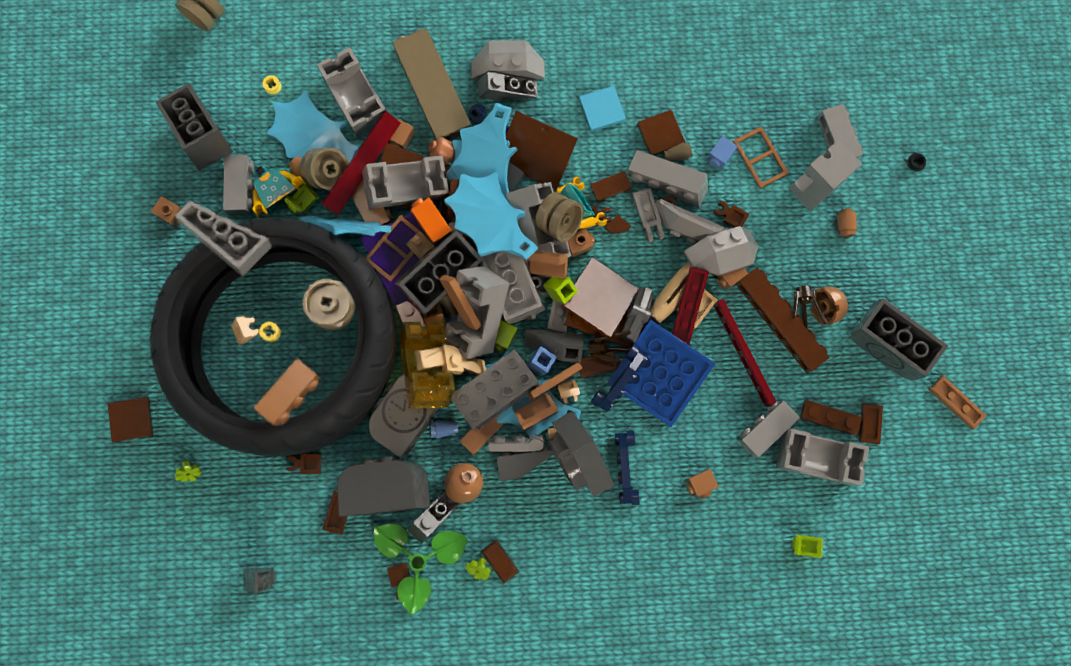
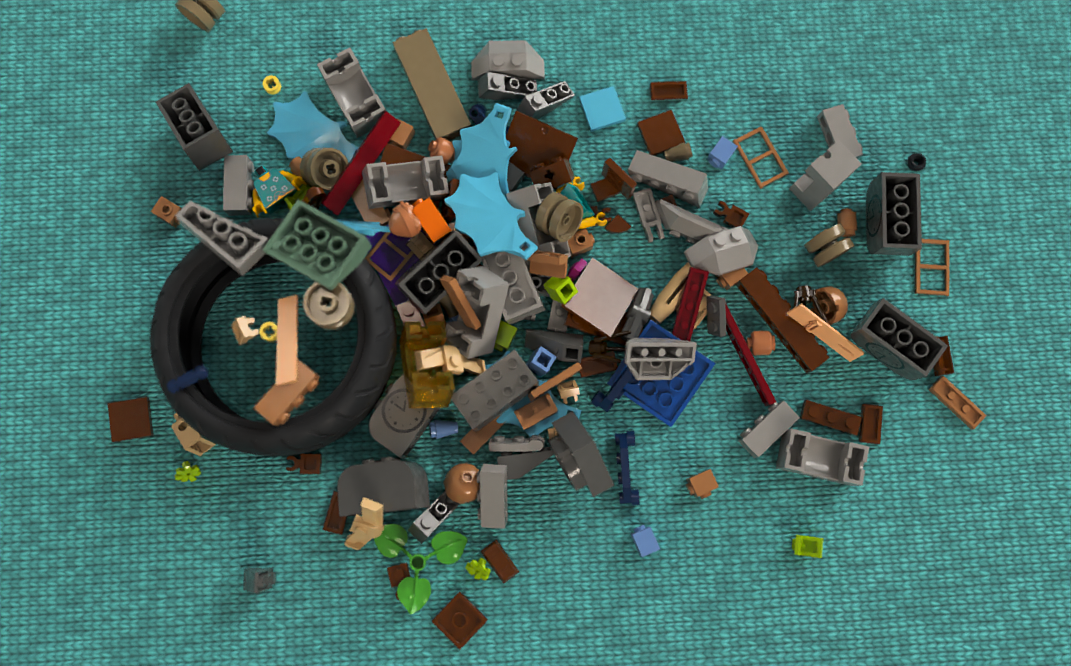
(187, 379): none -> dark blue axle
(189, 438): none -> tan torso
(287, 340): none -> light nougat piece
(314, 197): none -> reddish brown plate
(317, 245): none -> sand green slope
(366, 526): none -> tan plate
(403, 221): none -> nougat hair
(459, 620): none -> reddish brown tile
(493, 496): none -> light grey brick
(546, 100): none -> dark grey slope
(559, 166): none -> reddish brown brick
(576, 269): none -> magenta tile
(618, 178): none -> reddish brown tile
(644, 540): none -> medium blue brick
(658, 357): none -> light grey wedge
(668, 90): none -> reddish brown tile
(716, 316): none -> dark grey plate
(761, 342): none -> nougat head
(825, 332): none -> light nougat piece
(828, 244): none -> dark tan wheel
(894, 214): none -> dark grey brick
(936, 267): none -> medium nougat window
(944, 364): none -> reddish brown hinge

